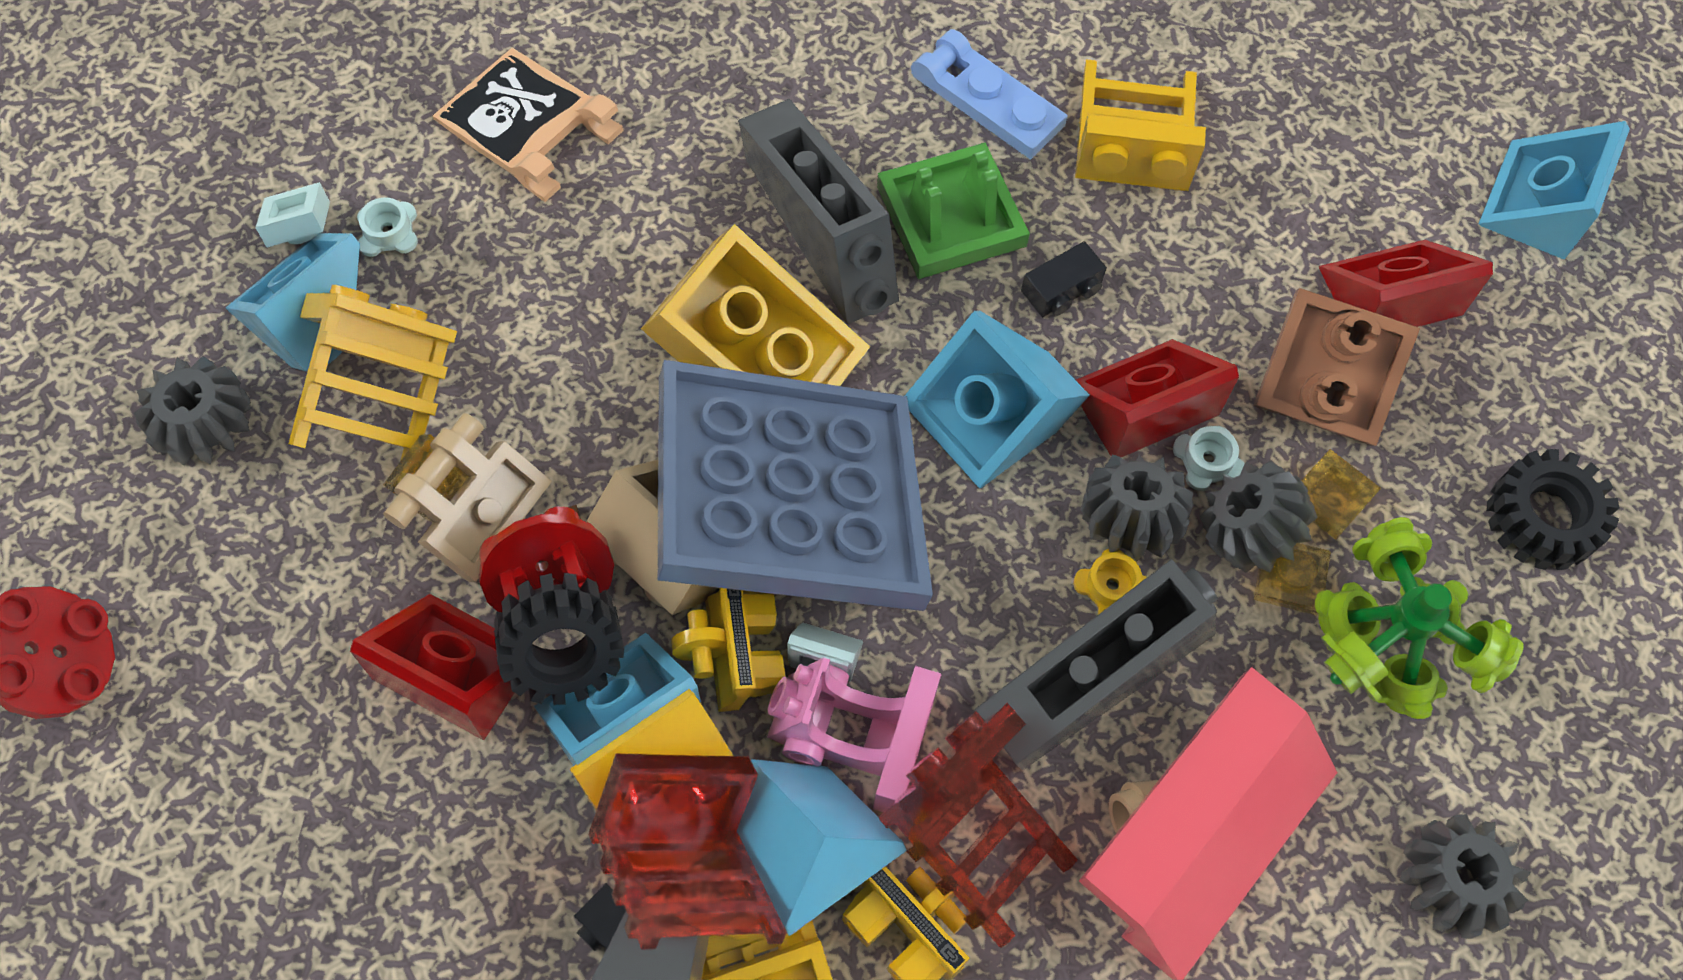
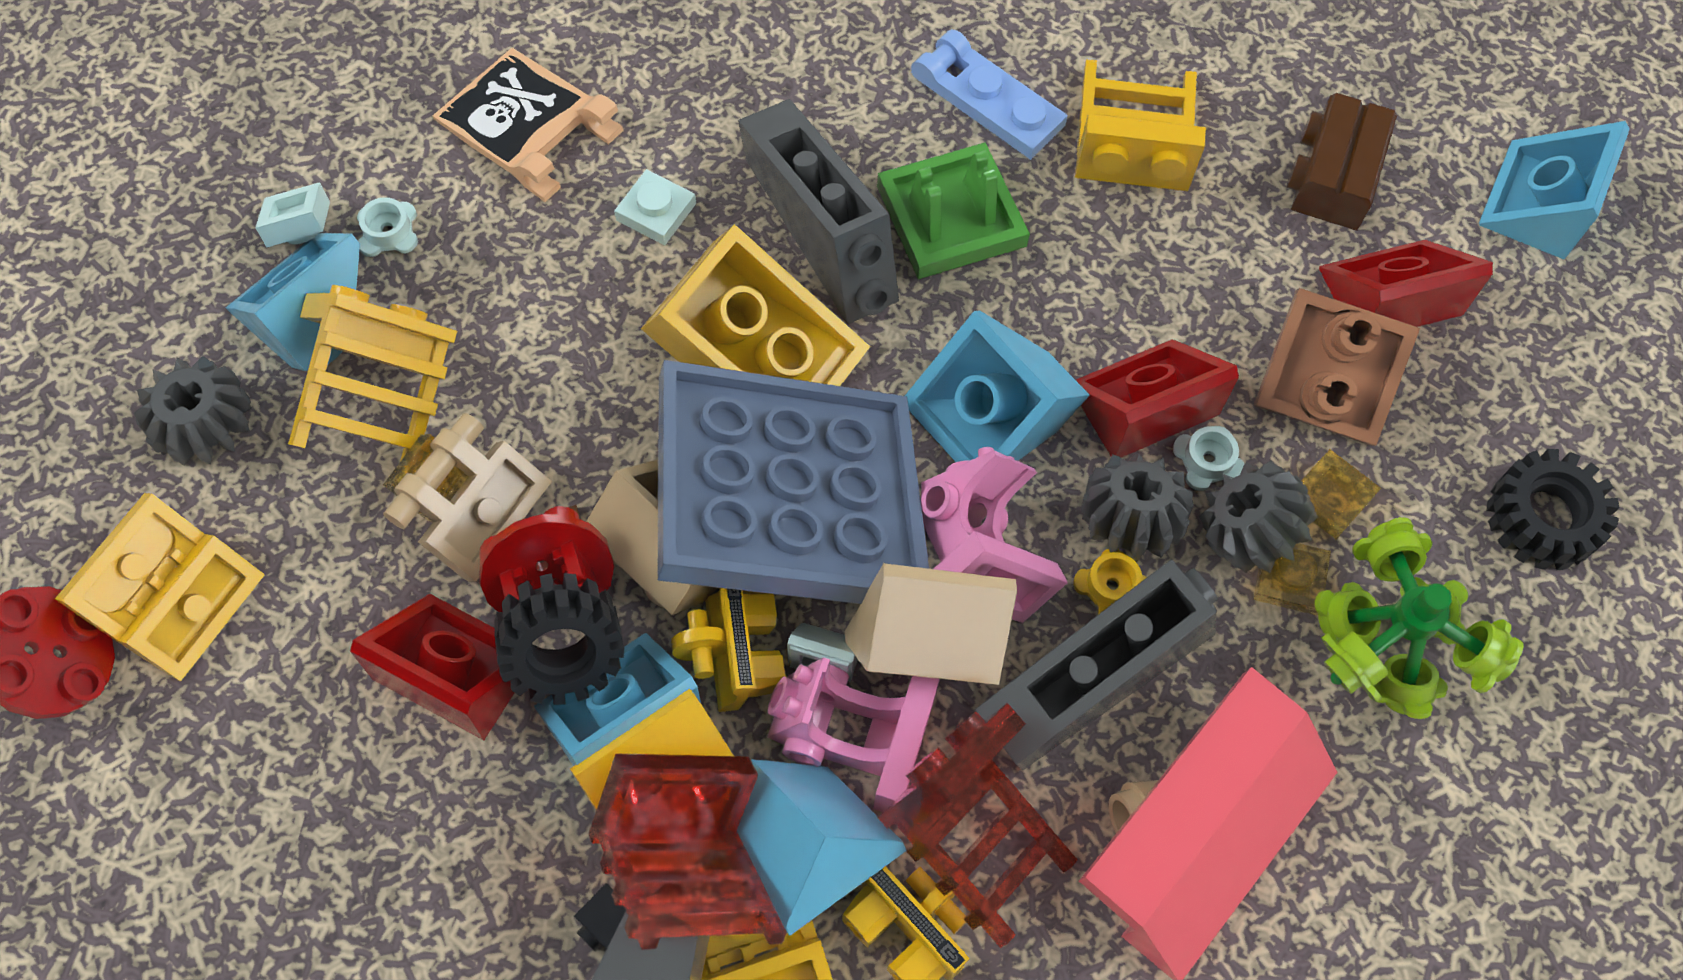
(161, 586): none -> yellow slope
(655, 207): none -> light aqua plate
(933, 624): none -> tan slope
(953, 515): none -> bright pink tile
(1063, 279): black piece -> none
(1343, 160): none -> reddish brown brick
(1470, 905): dark grey gear -> none

